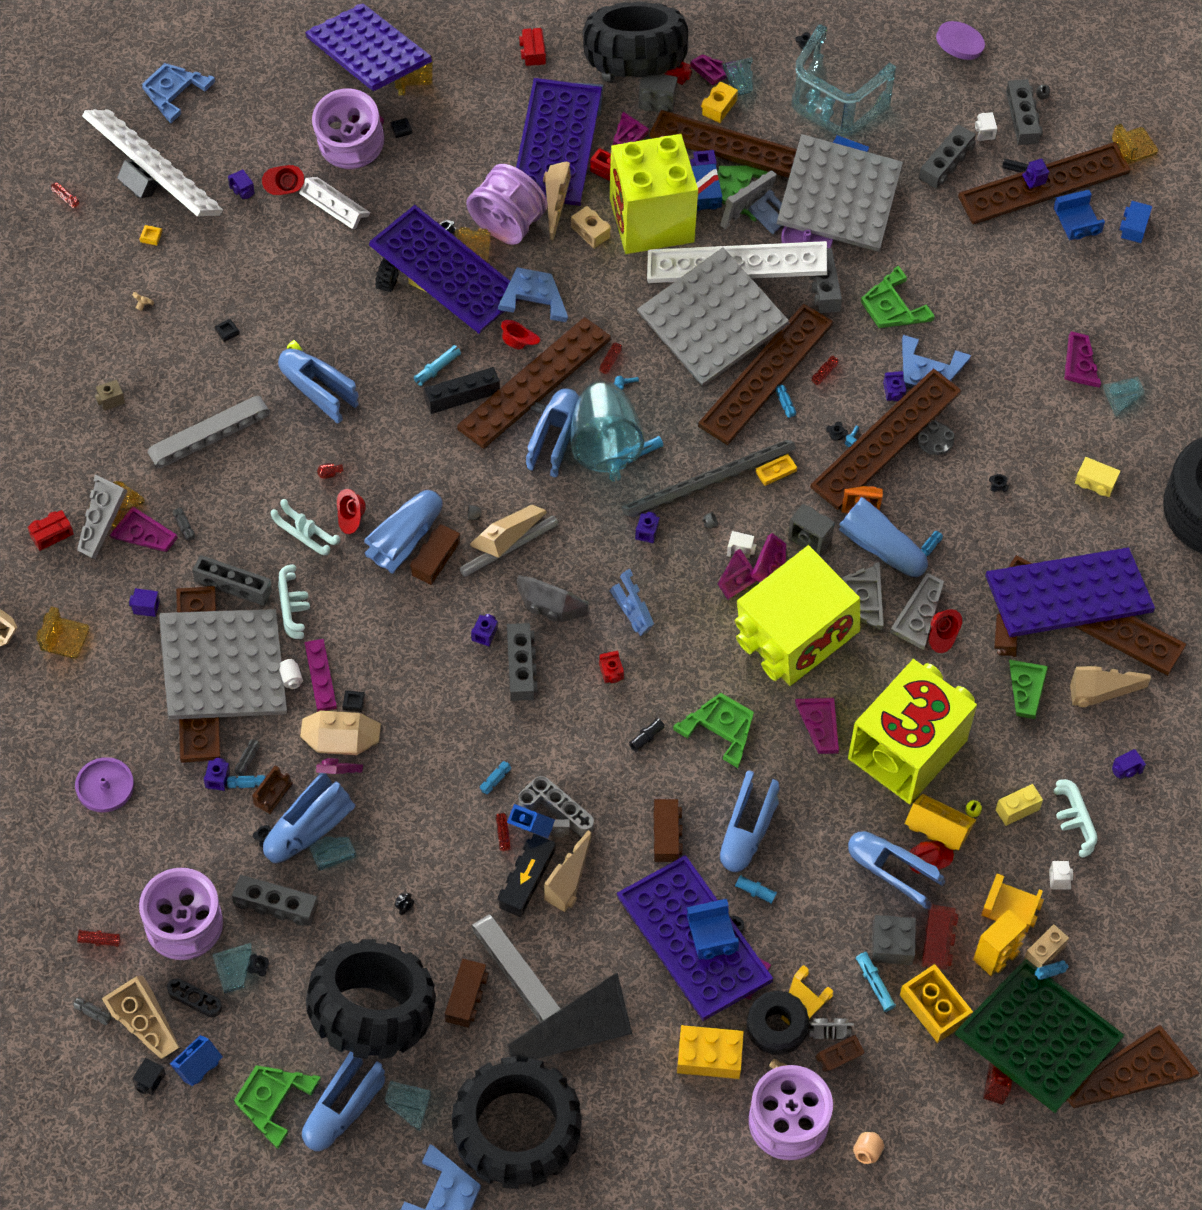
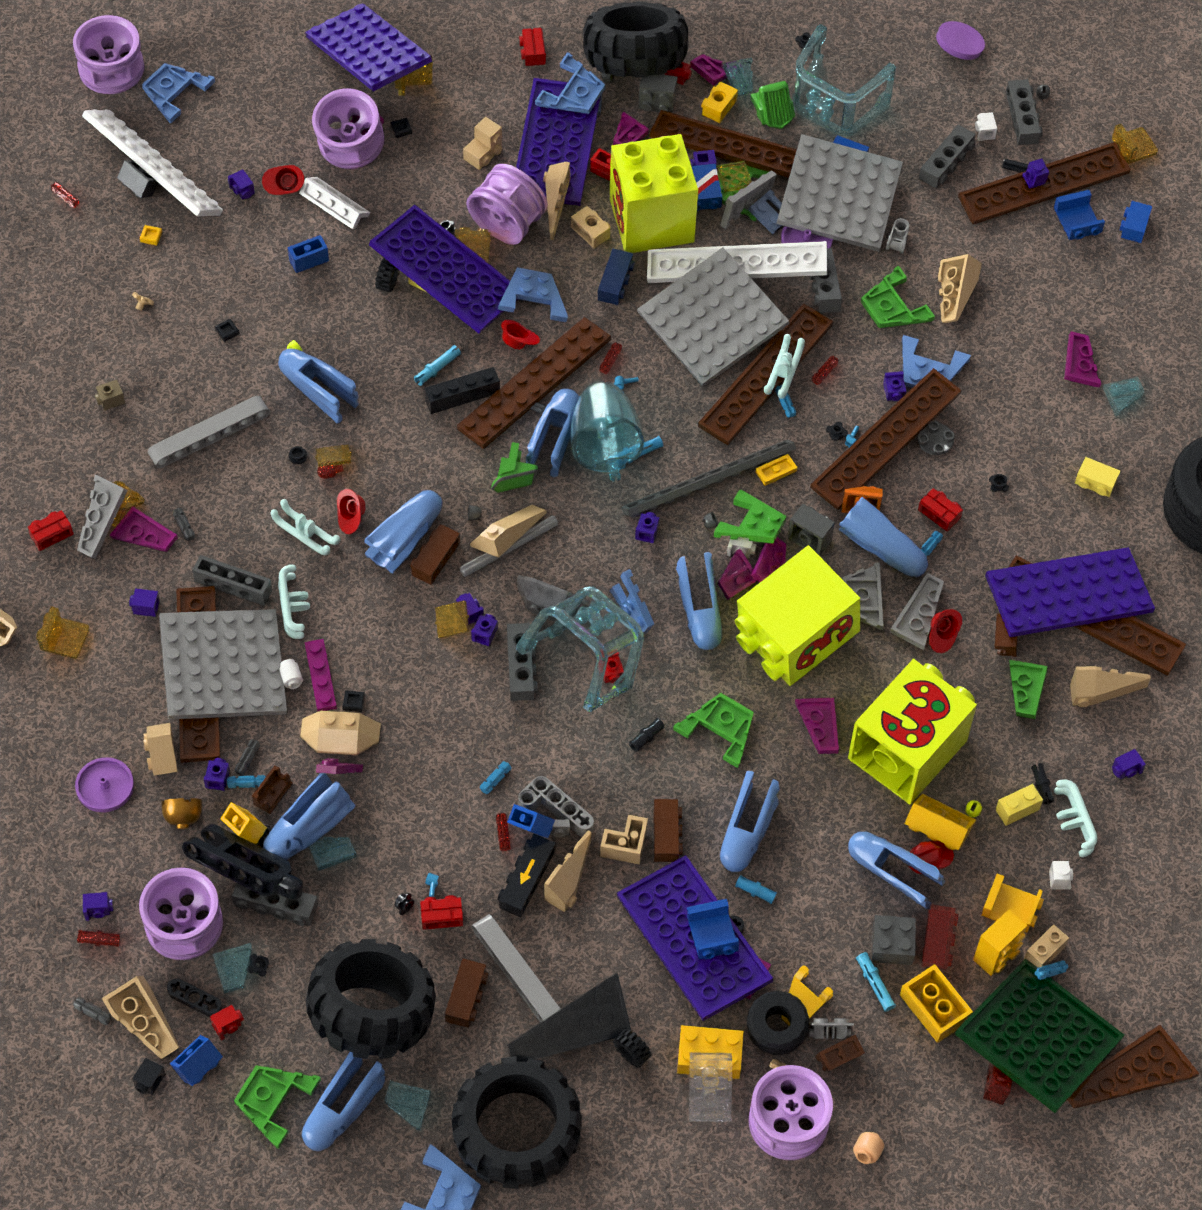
(97, 905): none -> dark purple brick
(110, 72): none -> lavender wheel
(161, 748): none -> tan brick
(181, 811): none -> pearl gold cylinder
(226, 1021): none -> red brick
(228, 848): none -> black piece
(243, 823): none -> yellow brick
(297, 455): none -> black plate
(308, 254): none -> blue brick
(333, 455): none -> clear yellow piece
(431, 880): none -> dark azure hand
(441, 912): none -> red brick
(452, 619): none -> clear yellow piece
(473, 607): none -> dark purple brick
(485, 144): none -> tan brick
(514, 473): none -> bright green piece
(579, 93): none -> medium blue wing
(598, 624): none -> clear light blue windscreen
(616, 276): none -> dark blue brick
(625, 845): none -> tan brick
(632, 1048): none -> black tyre
(703, 623): none -> medium blue piece
(710, 1087): none -> clear brick
(731, 166): none -> clear yellow window
(759, 524): none -> bright green wing
(774, 105): none -> bright green piece
(785, 366): none -> light aqua piece
(898, 236): none -> light grey piece
(940, 509): none -> red brick
(958, 280): none -> tan wedge
(1042, 783): none -> black pin

